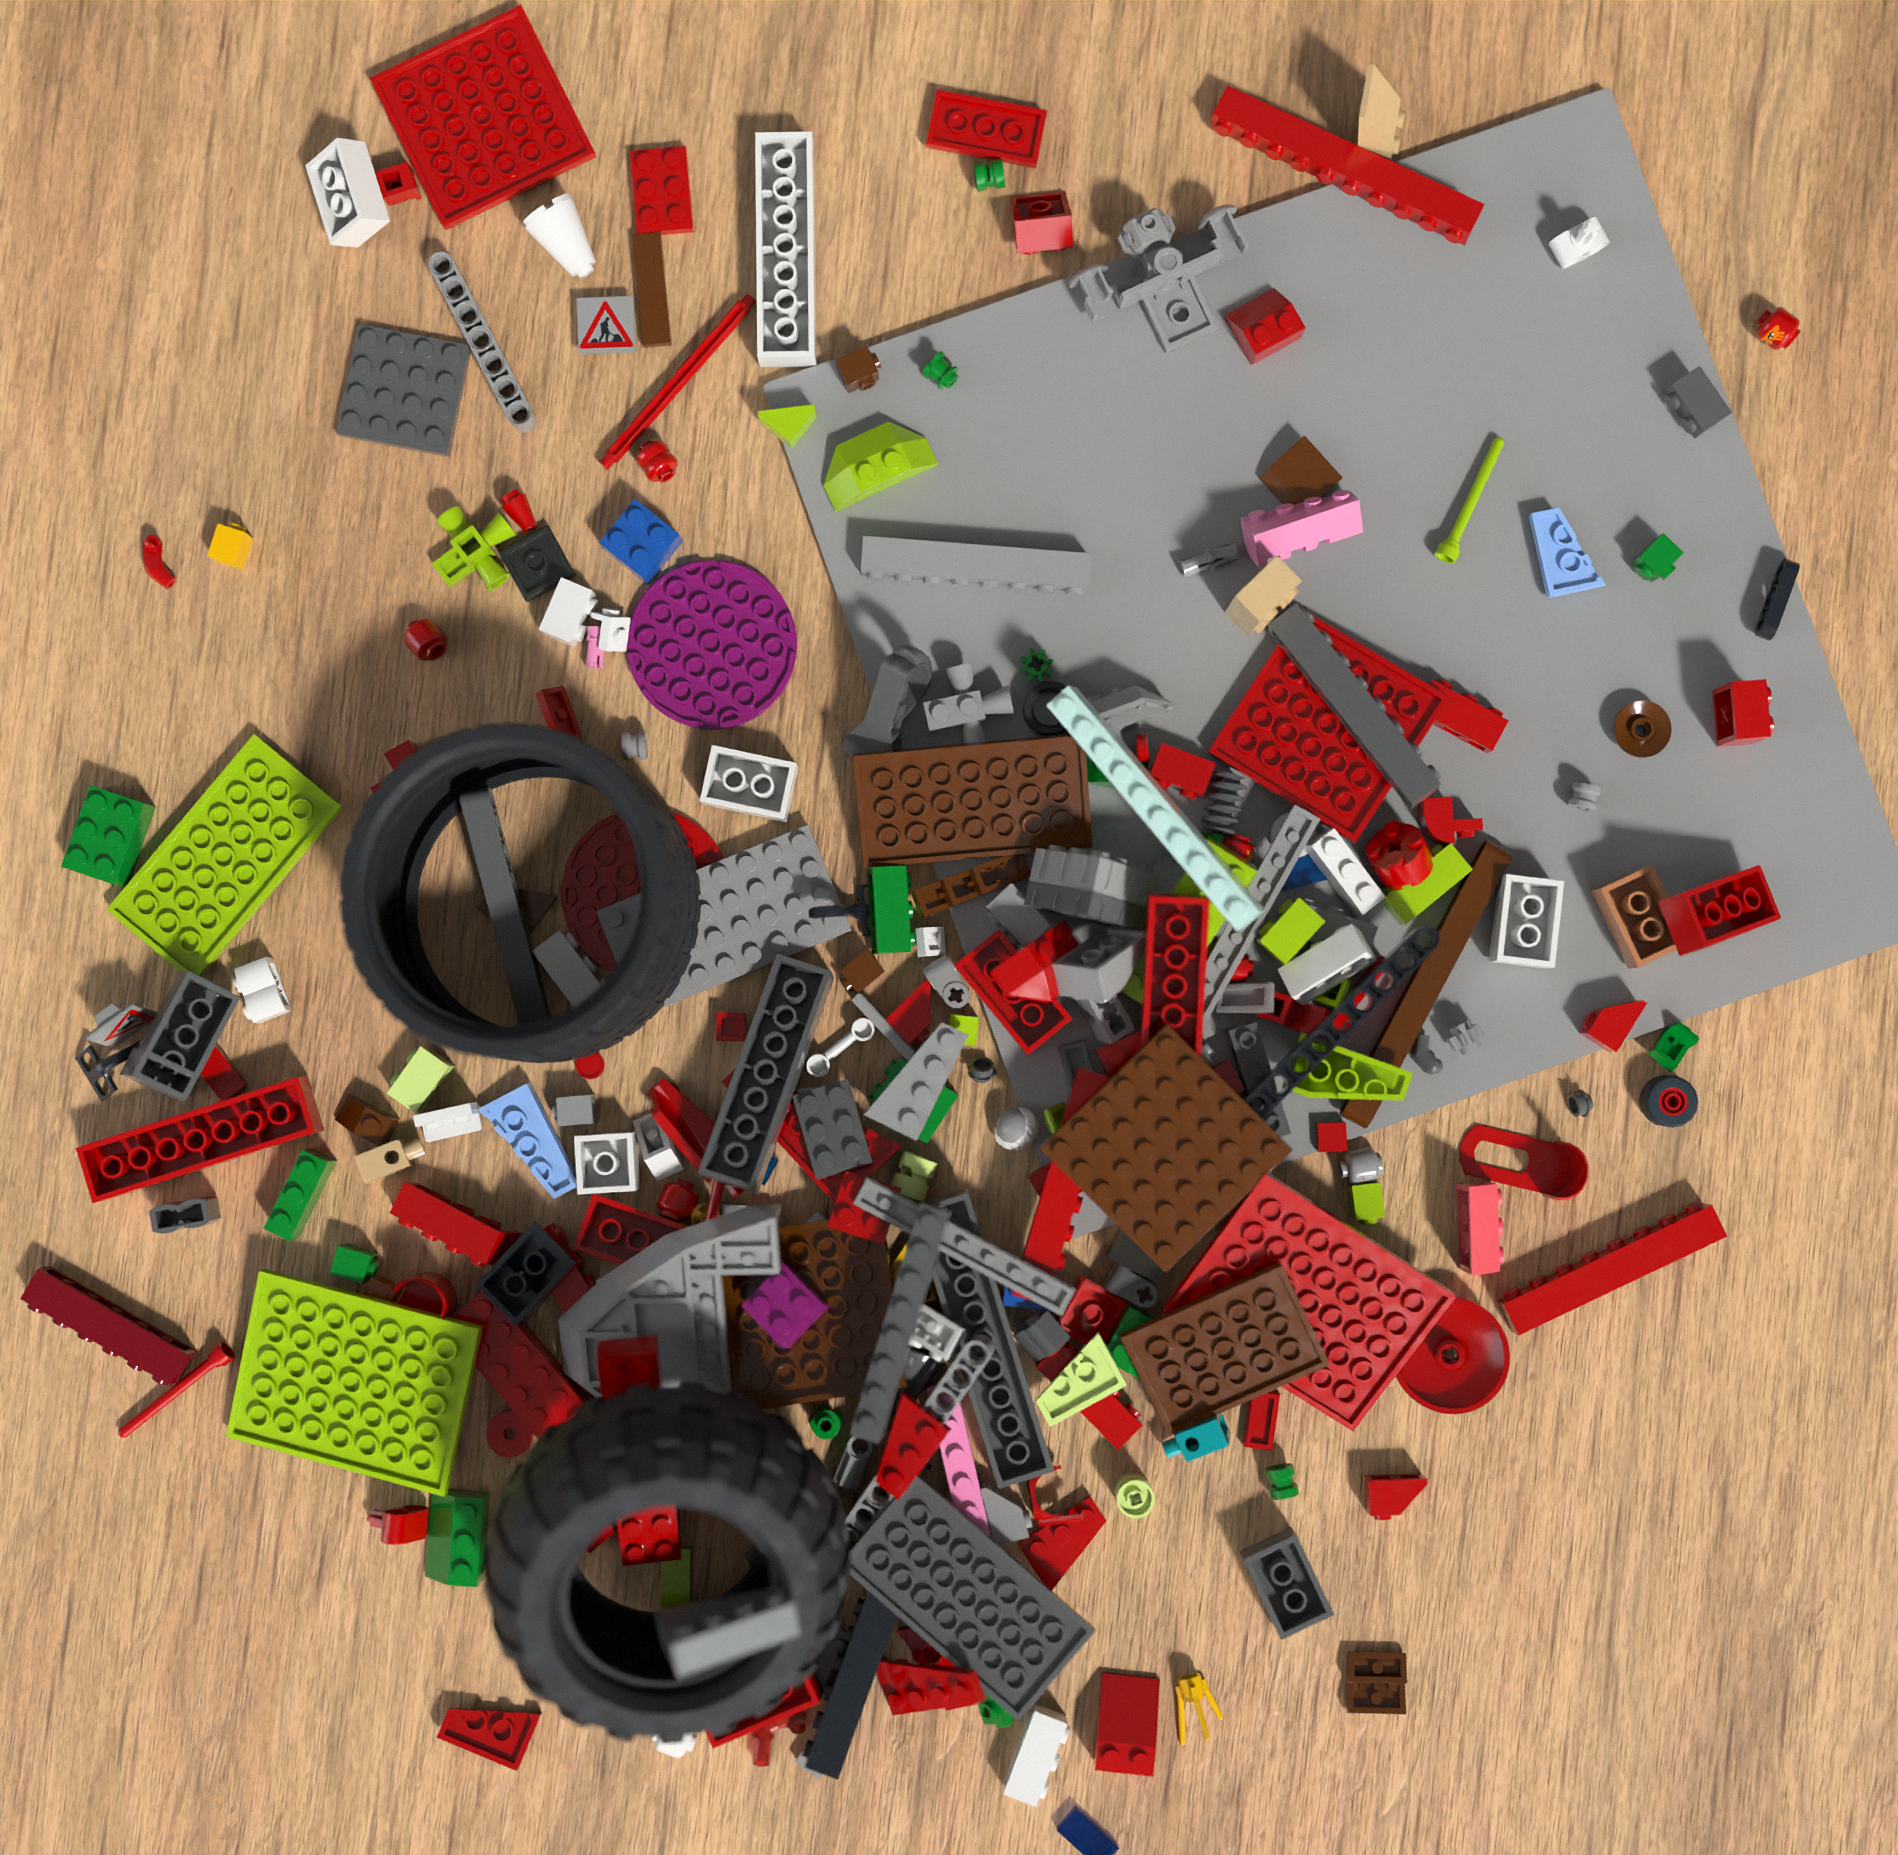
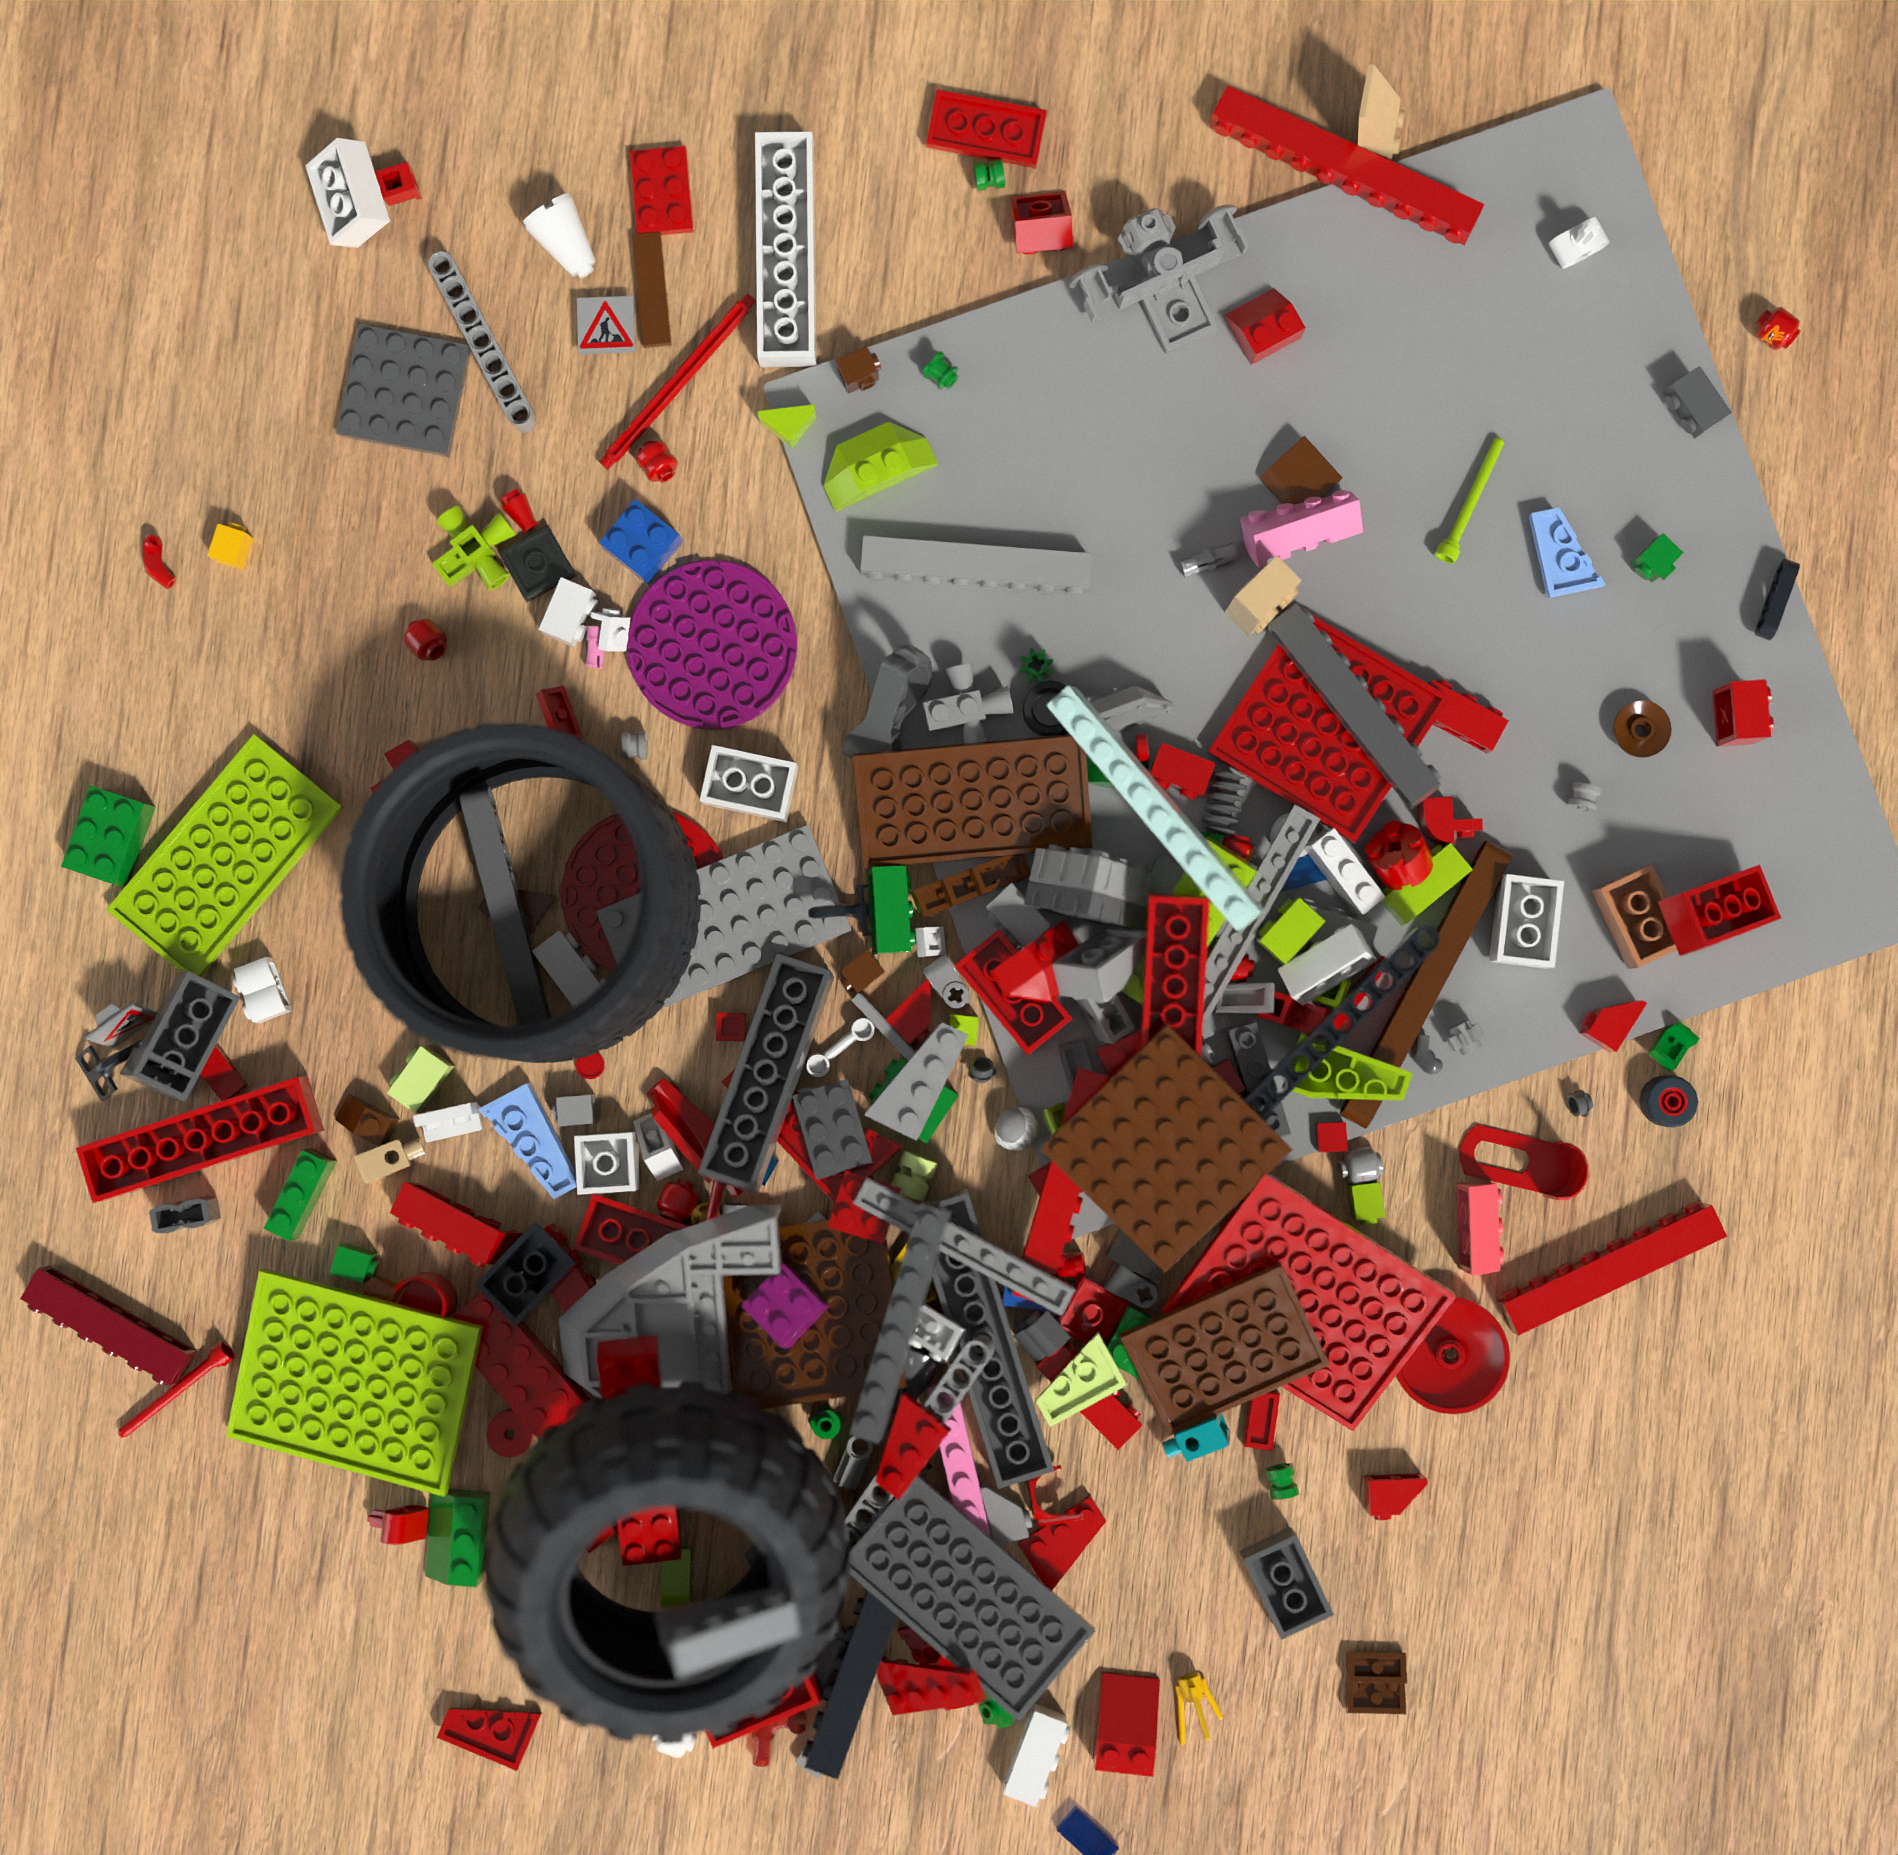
(483, 117): red plate -> none
(1073, 1265): none -> red cone
(1134, 1495): yellowish green wheel -> none

